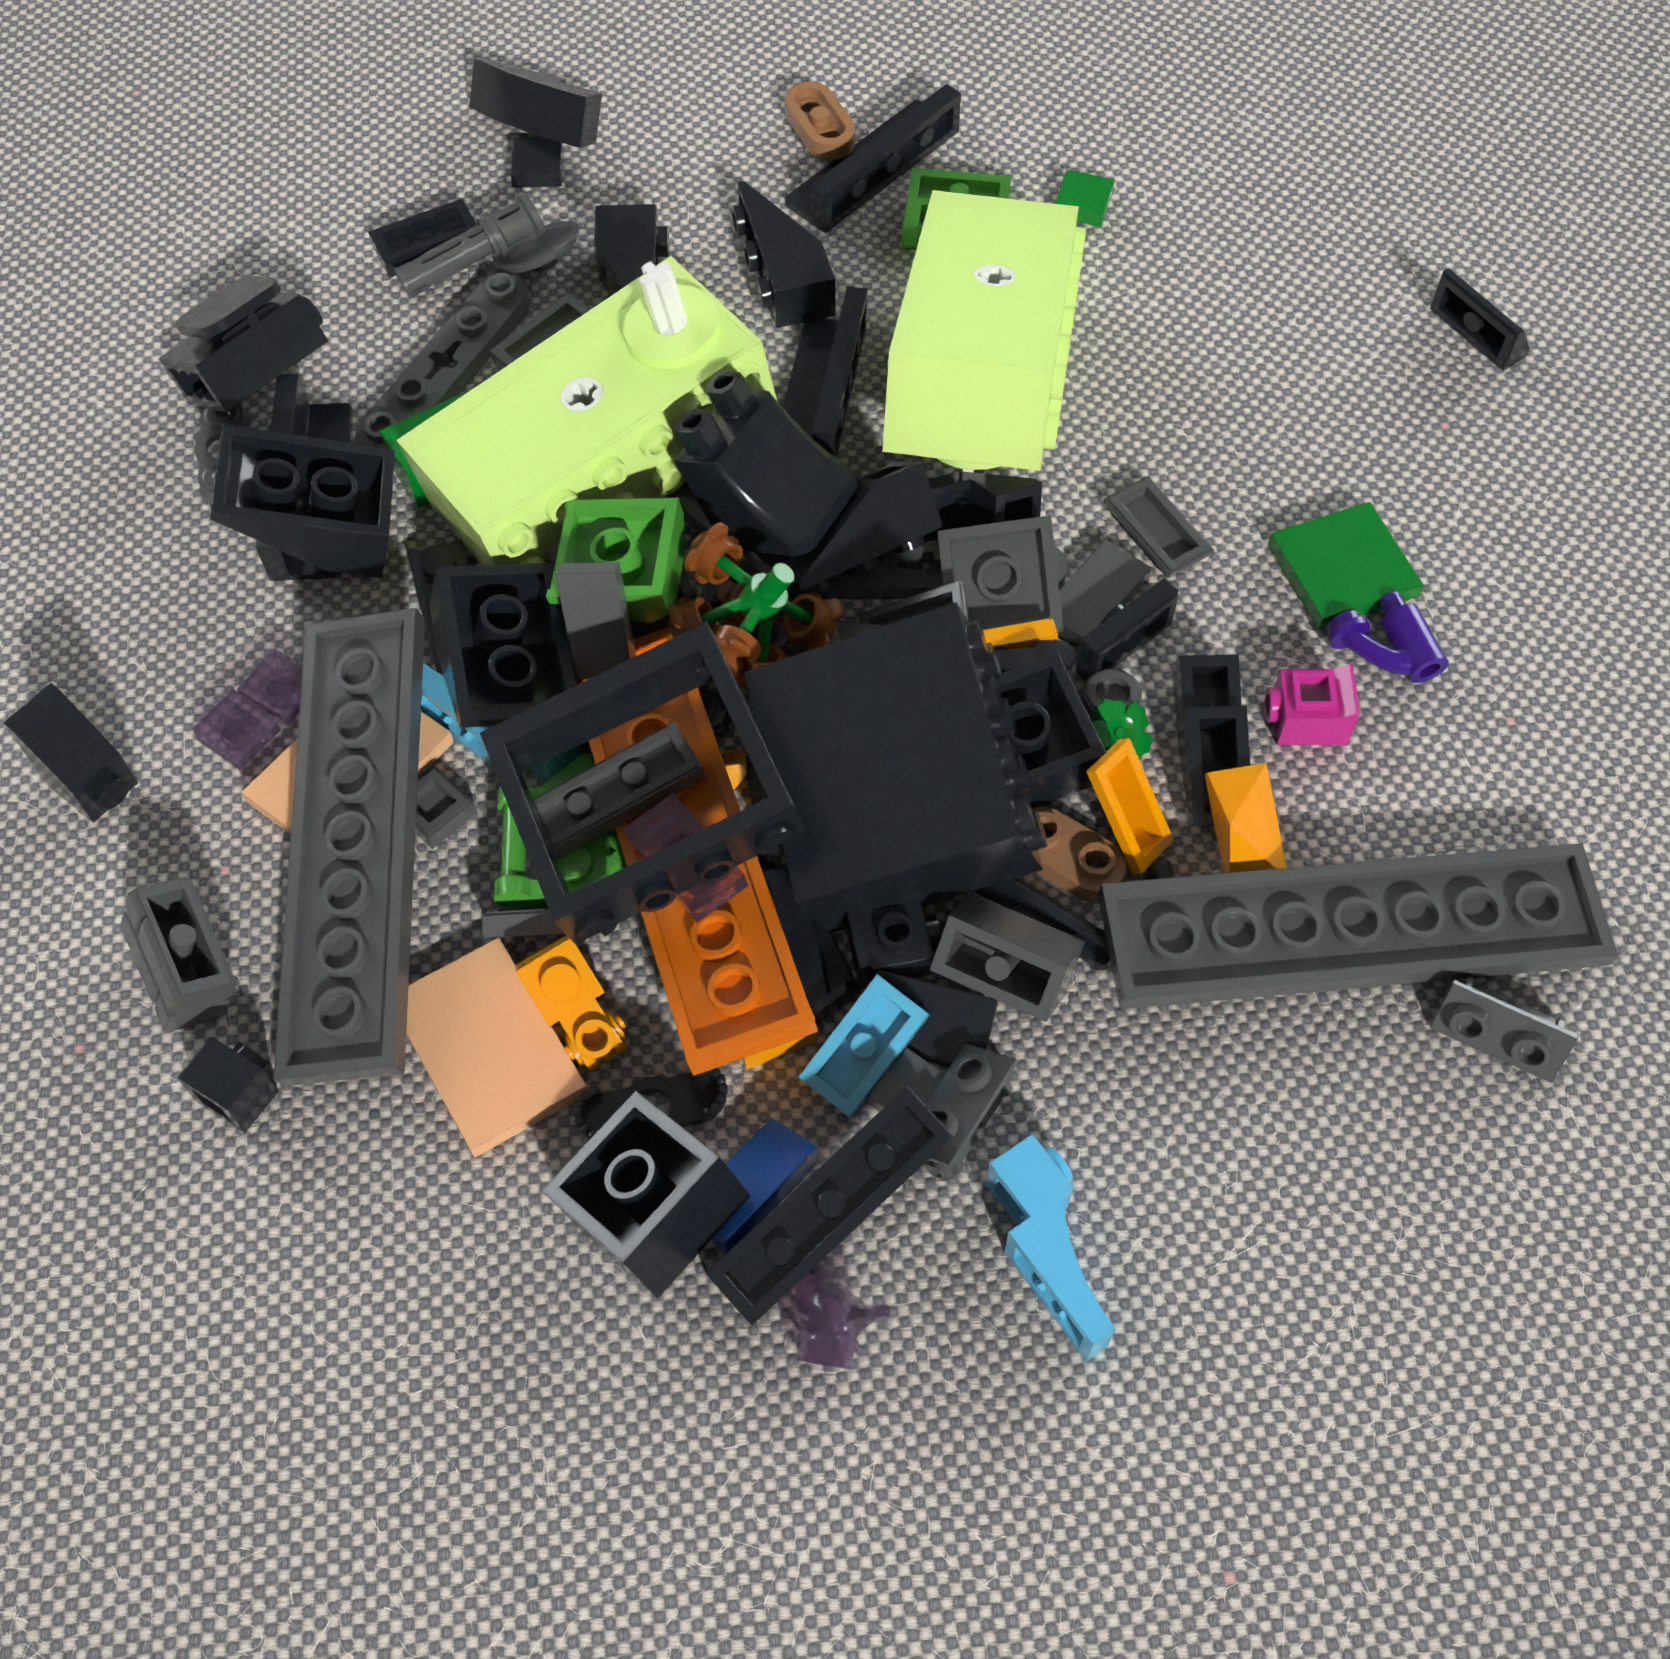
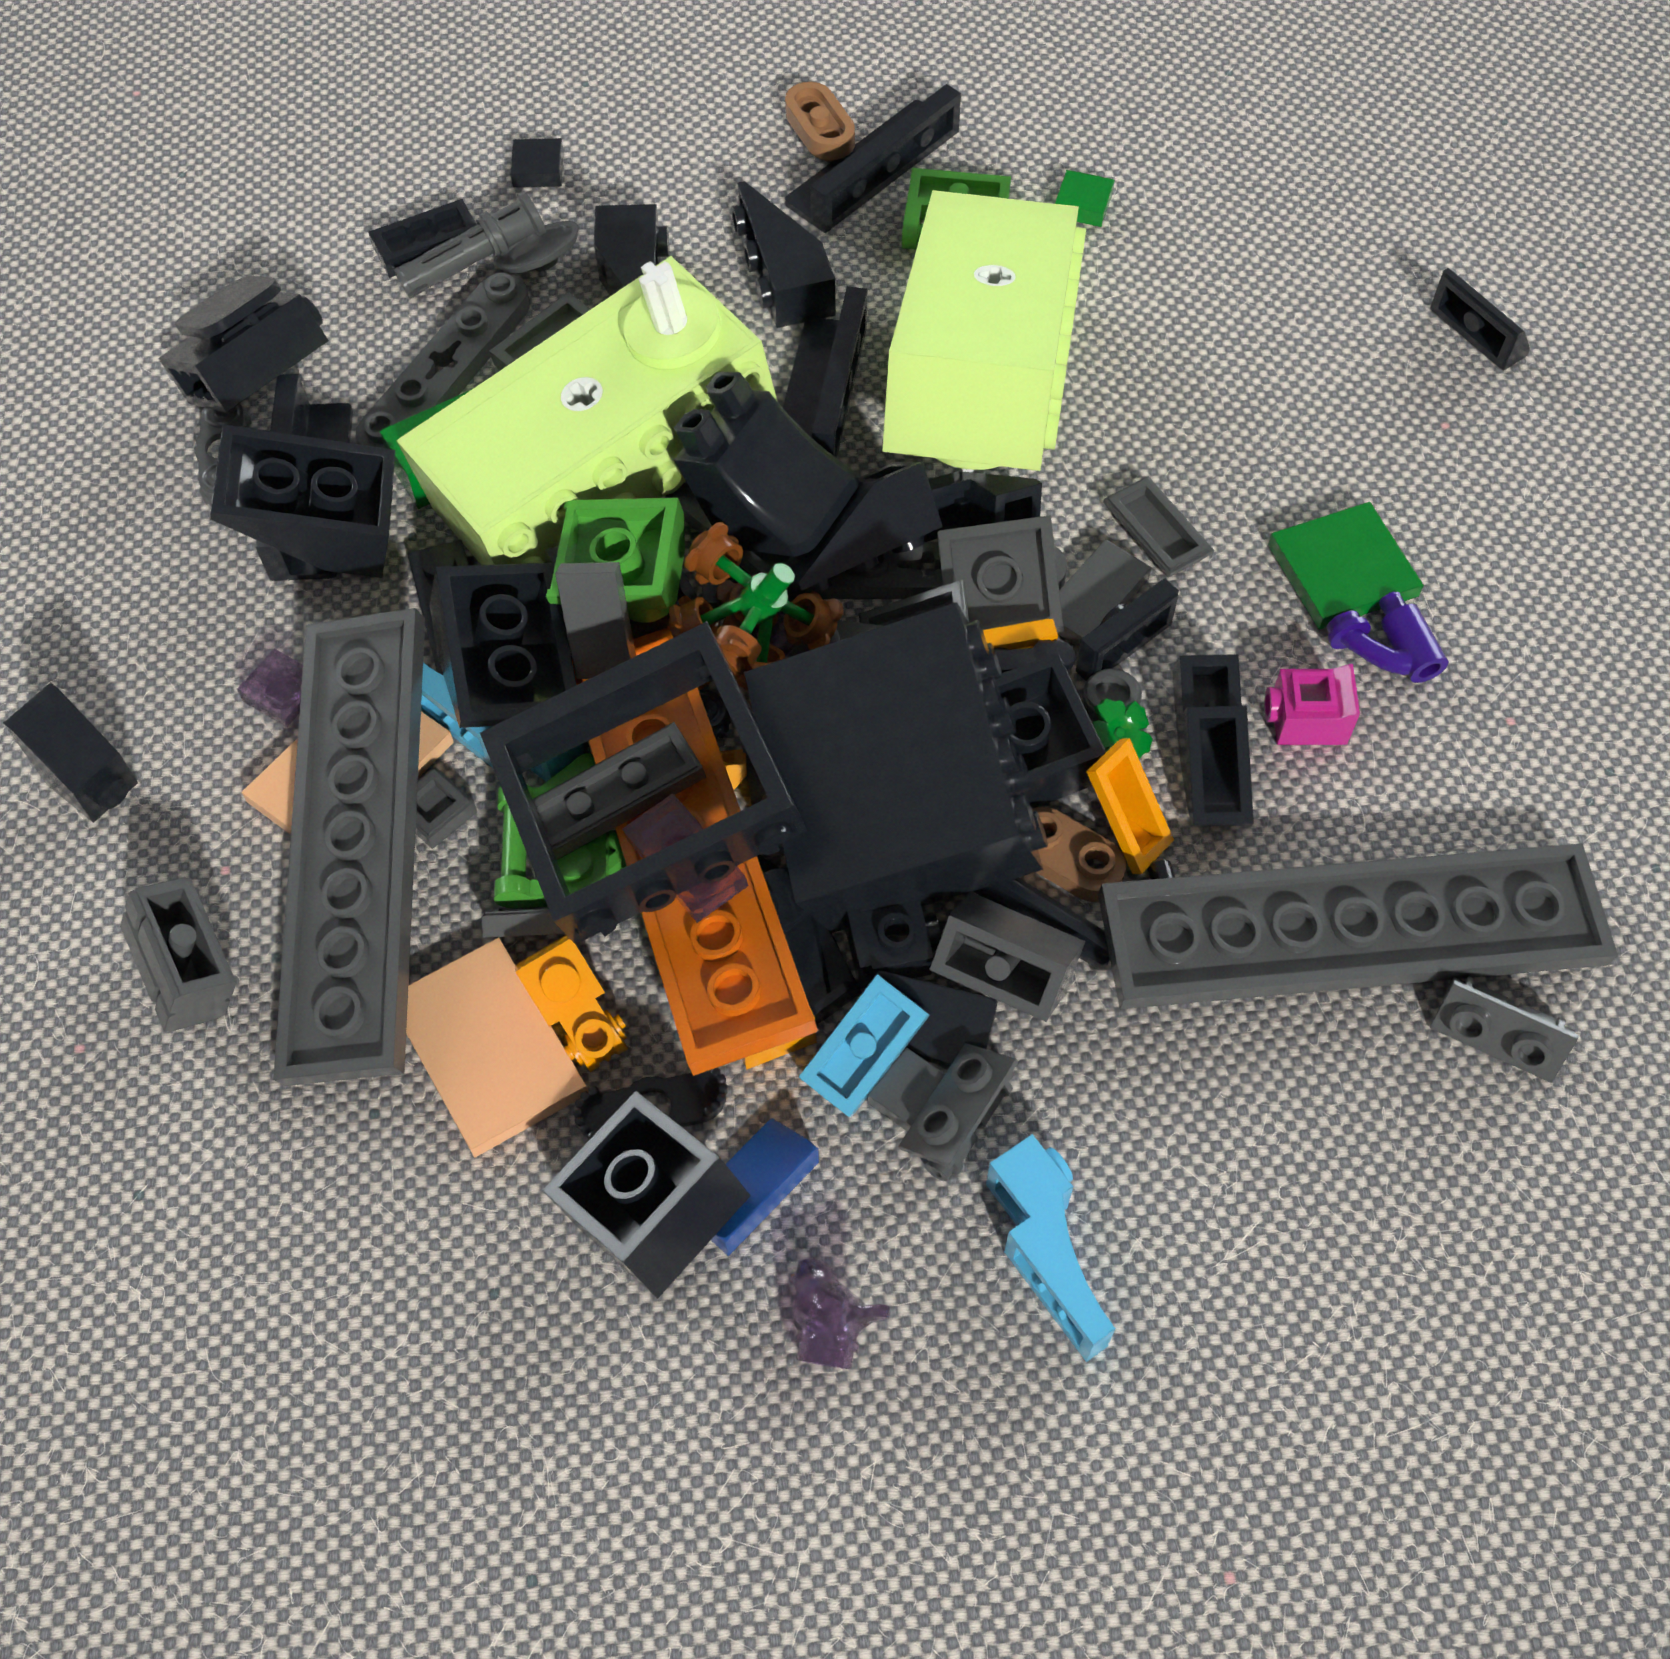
(229, 1082): black plate -> none
(236, 729): clear purple plate -> none
(535, 102): black slope -> none
(828, 1206): black panel -> none
(1245, 819): light orange slope -> none

